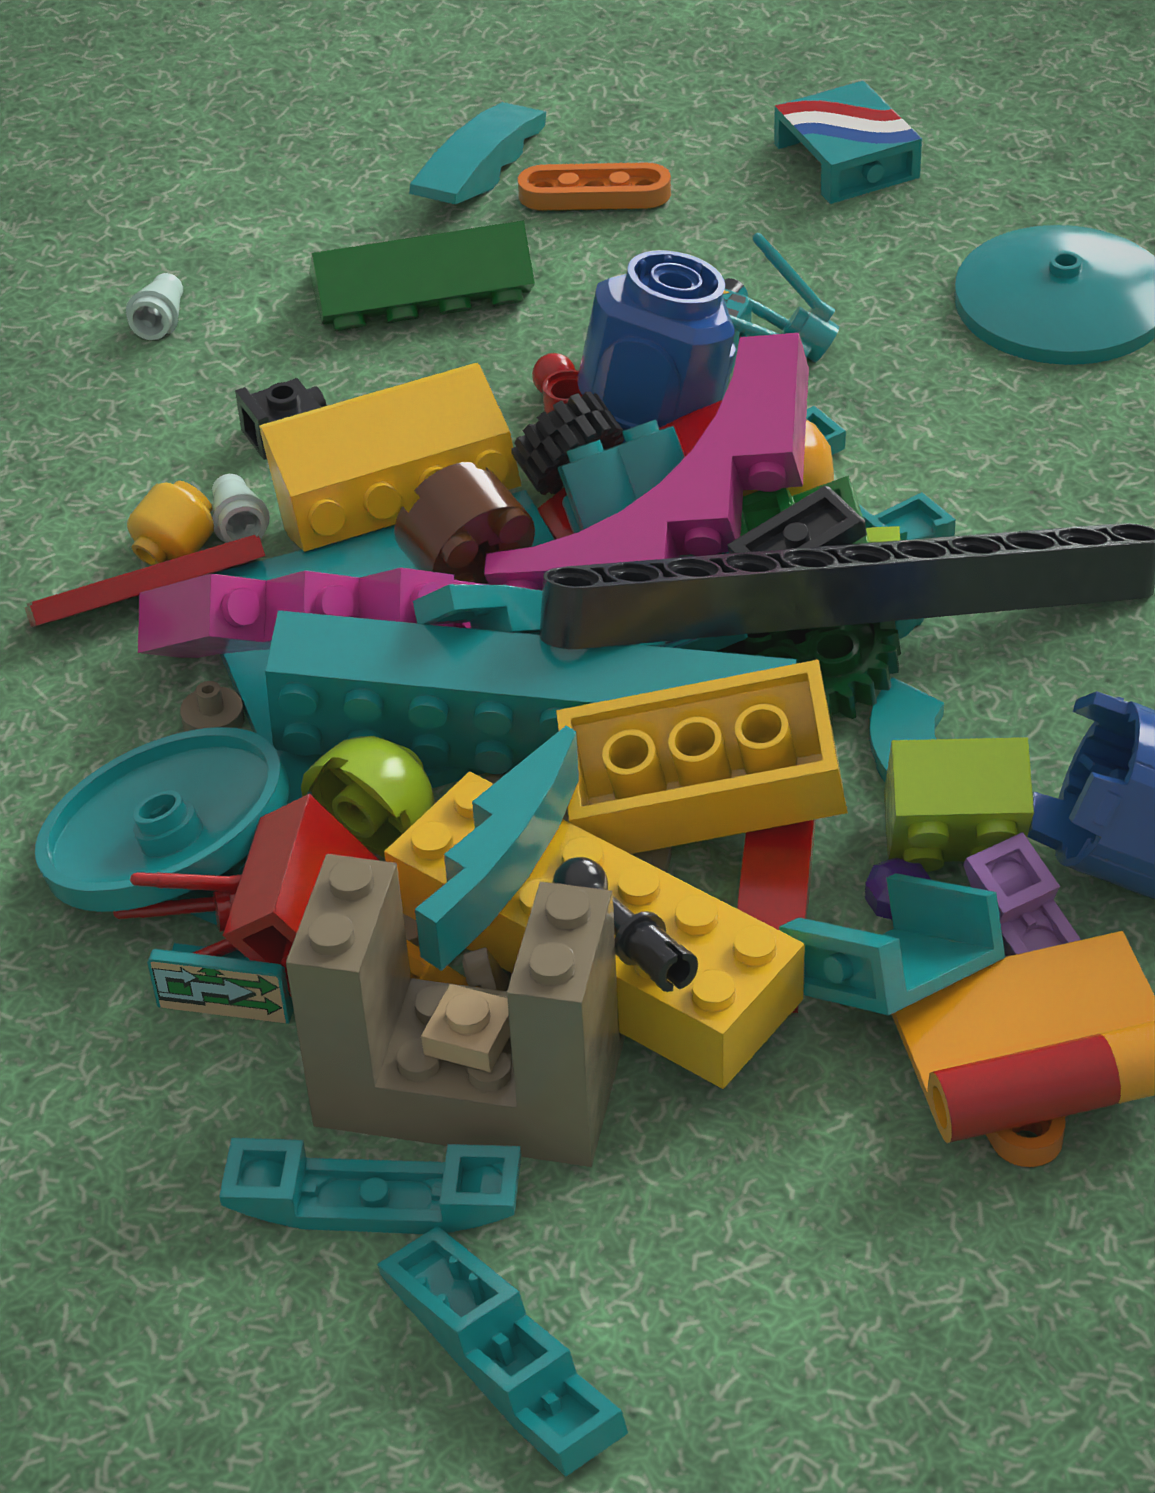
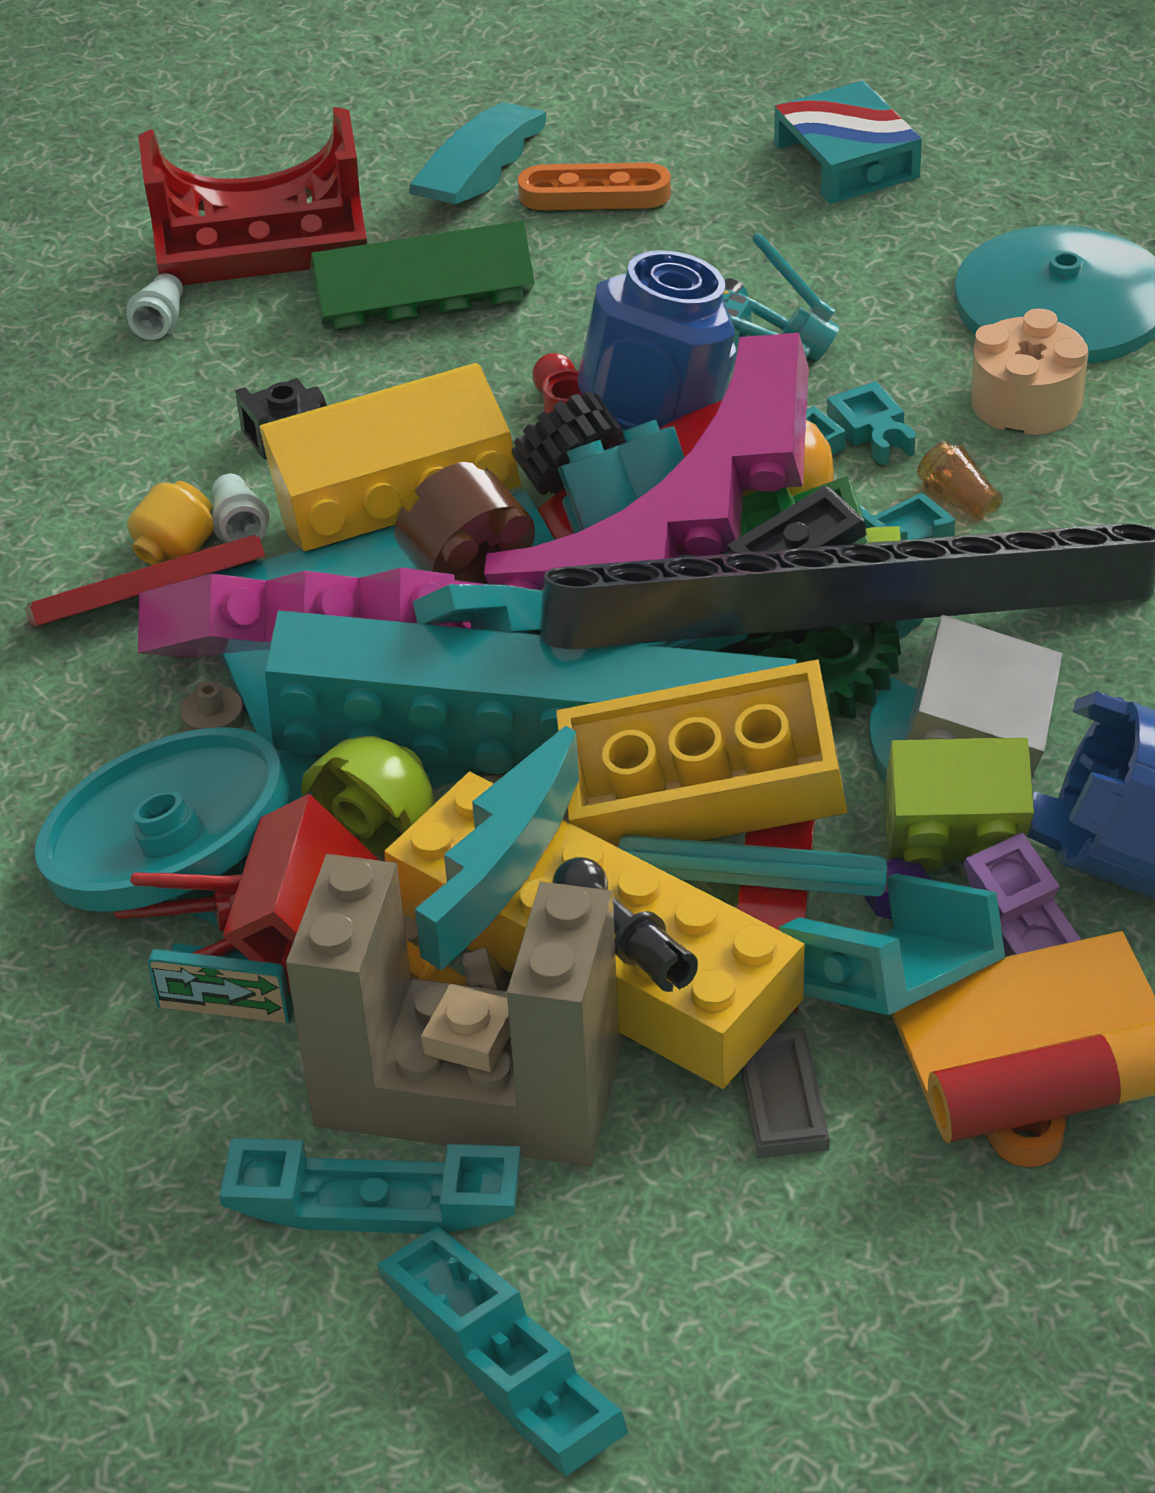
(253, 221): none -> red piece
(761, 865): none -> teal axle
(784, 1097): none -> dark grey tile
(872, 417): none -> teal plate
(956, 479): none -> clear orange cone
(984, 687): none -> light grey brick
(1028, 373): none -> light nougat brick

